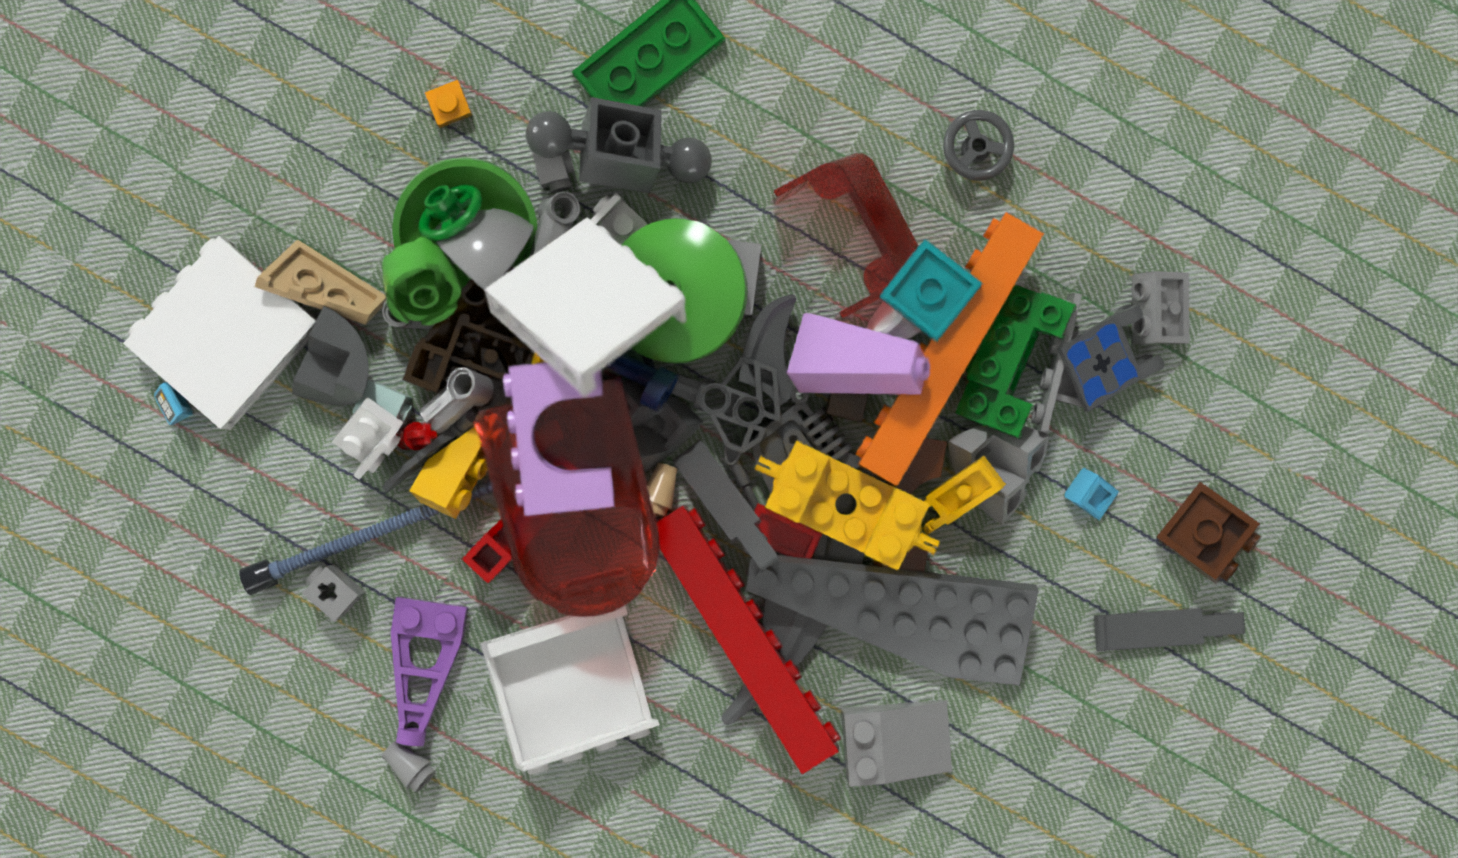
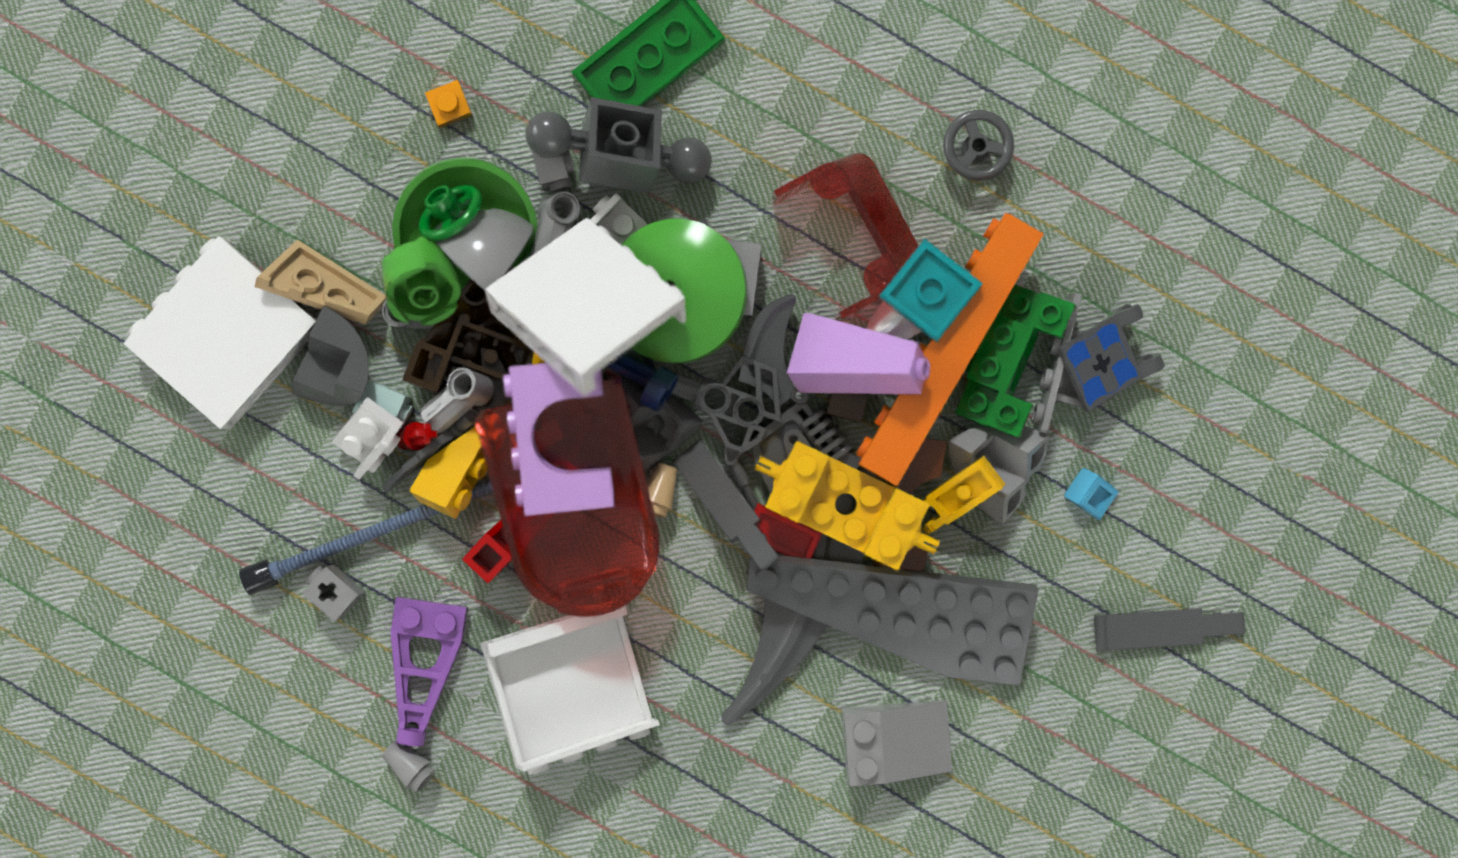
(172, 404): medium azure slope -> none
(745, 640): red brick -> none
(1164, 307): light grey bracket -> none
(1210, 533): reddish brown plate -> none

